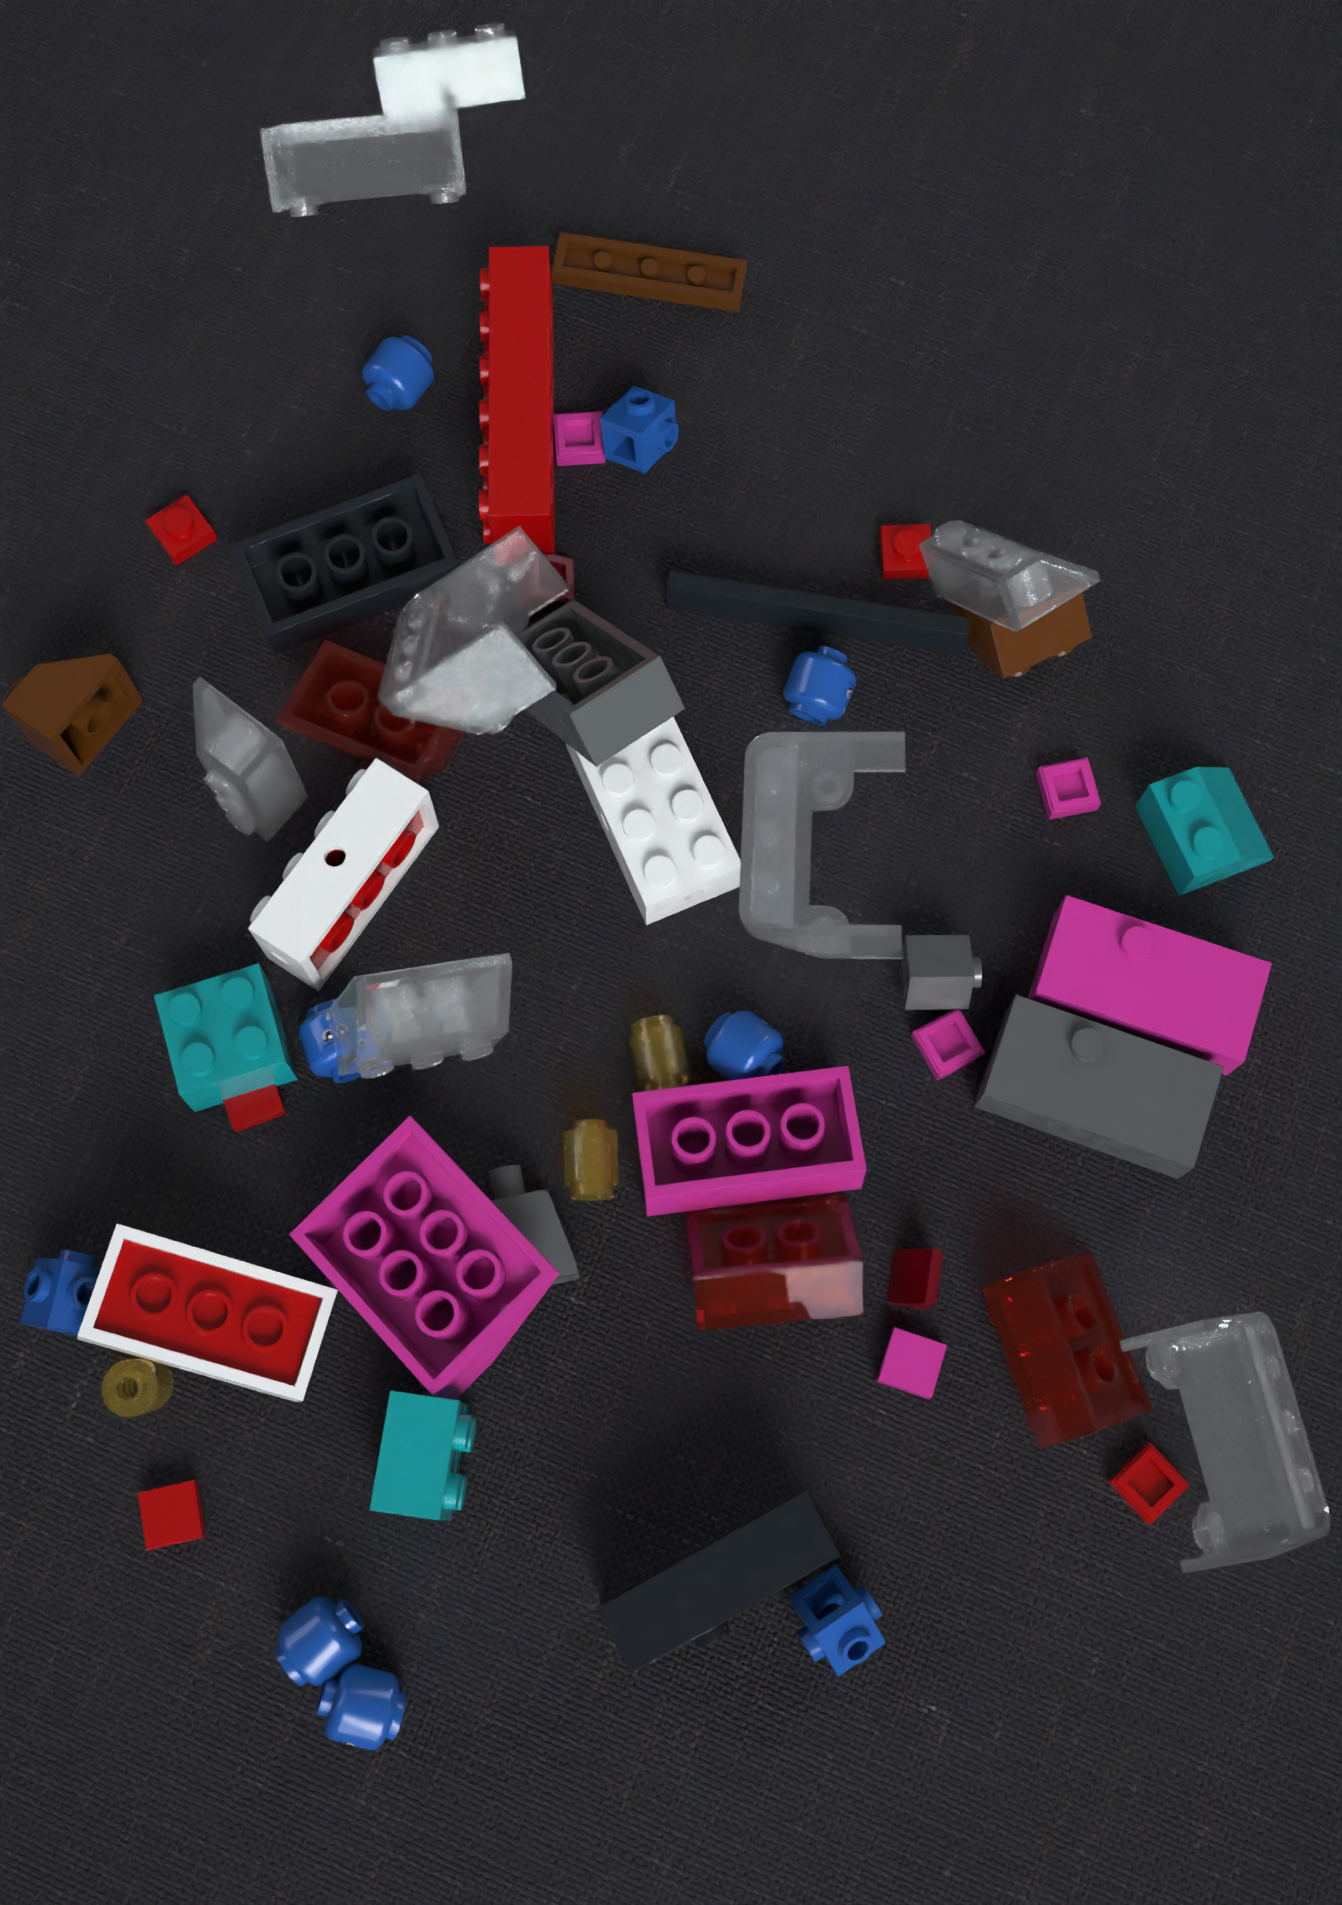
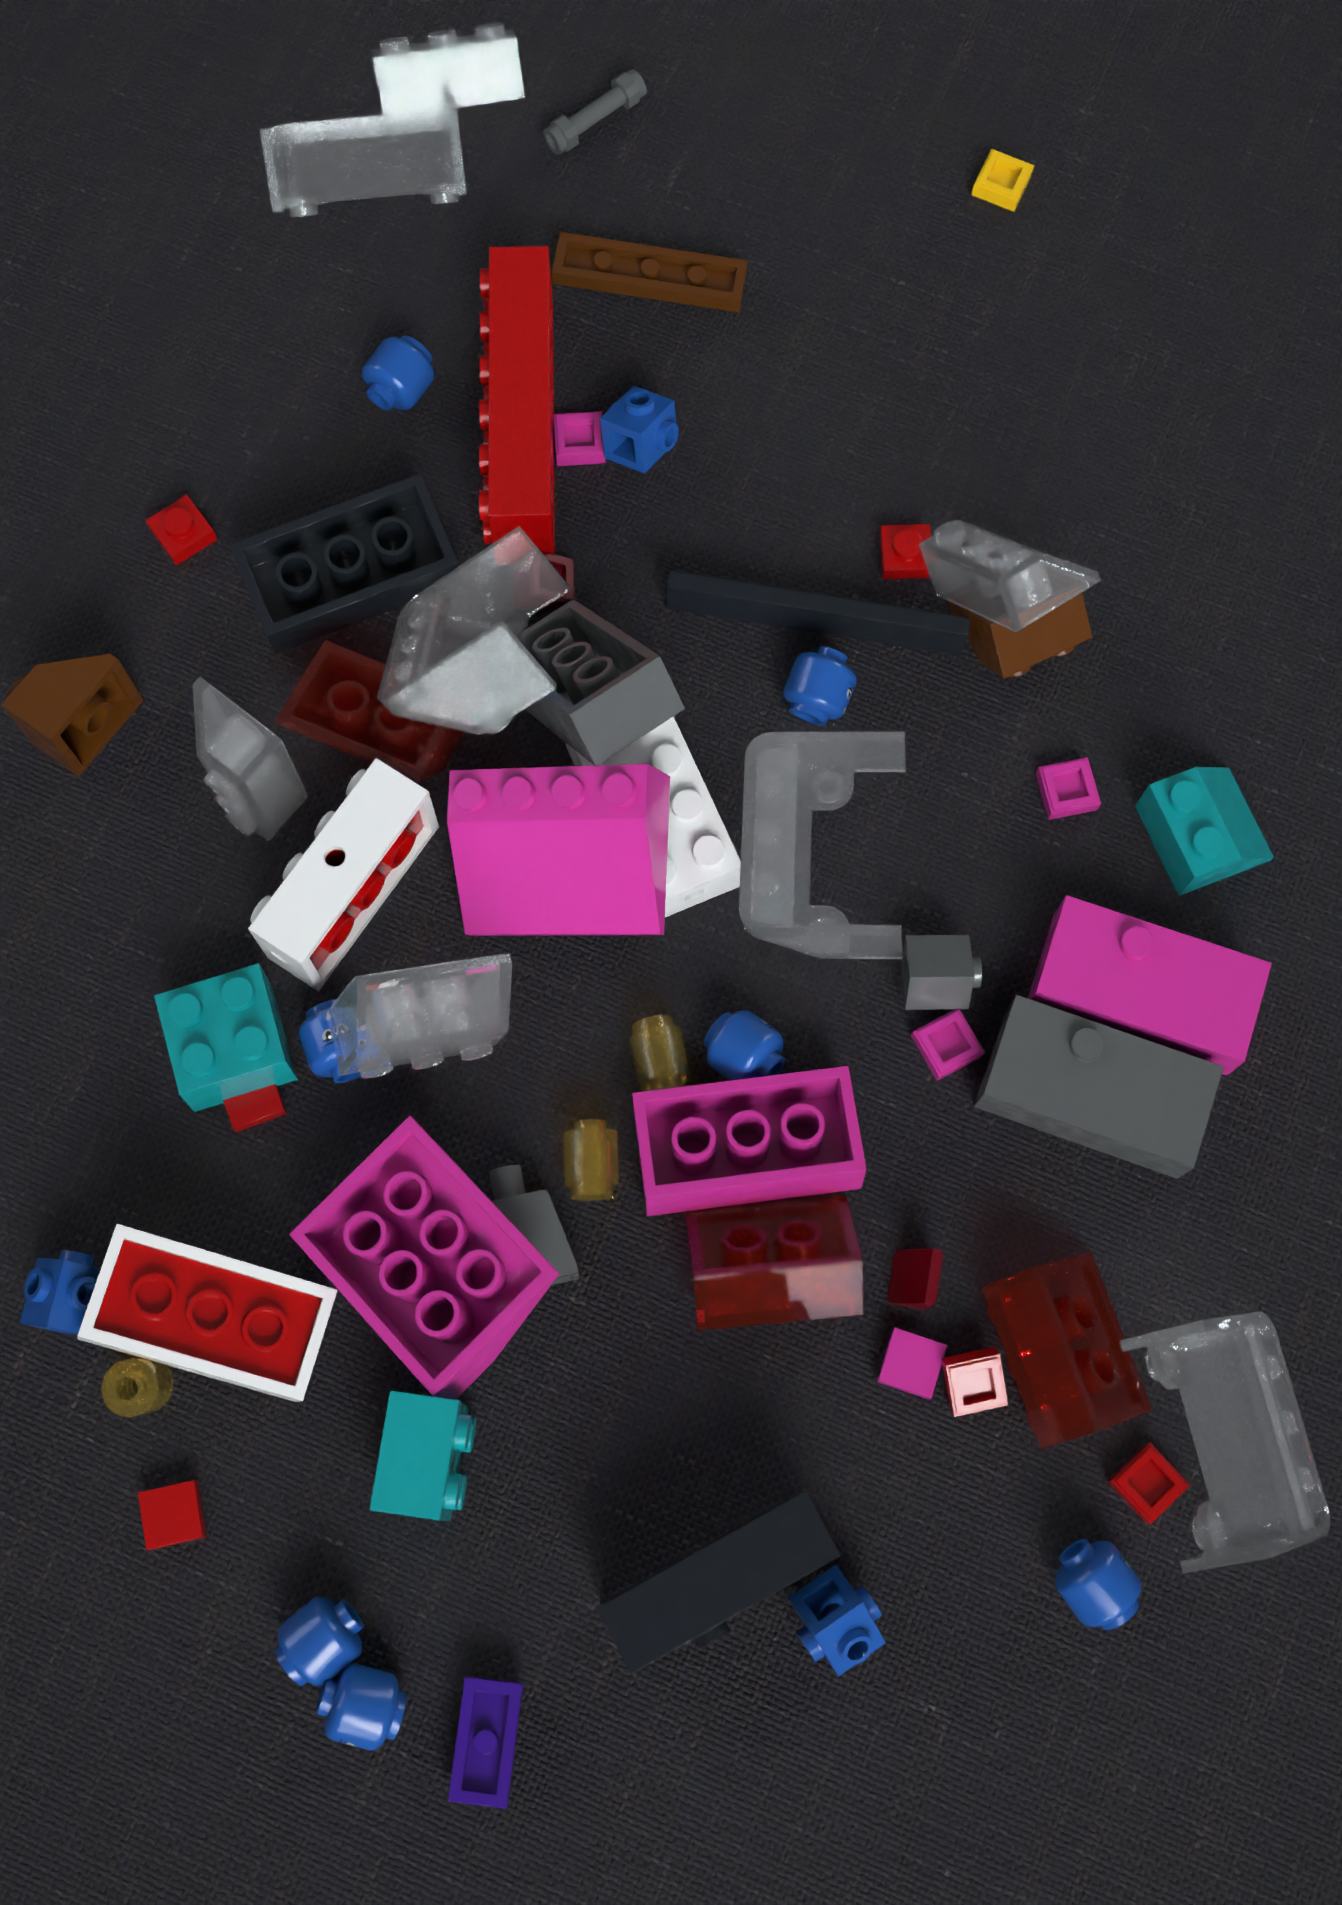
(486, 1742): none -> dark purple plate
(560, 849): none -> dark pink slope
(564, 132): none -> dark grey bar
(974, 1381): none -> tile
(1002, 180): none -> yellow tile
(1098, 1584): none -> blue head

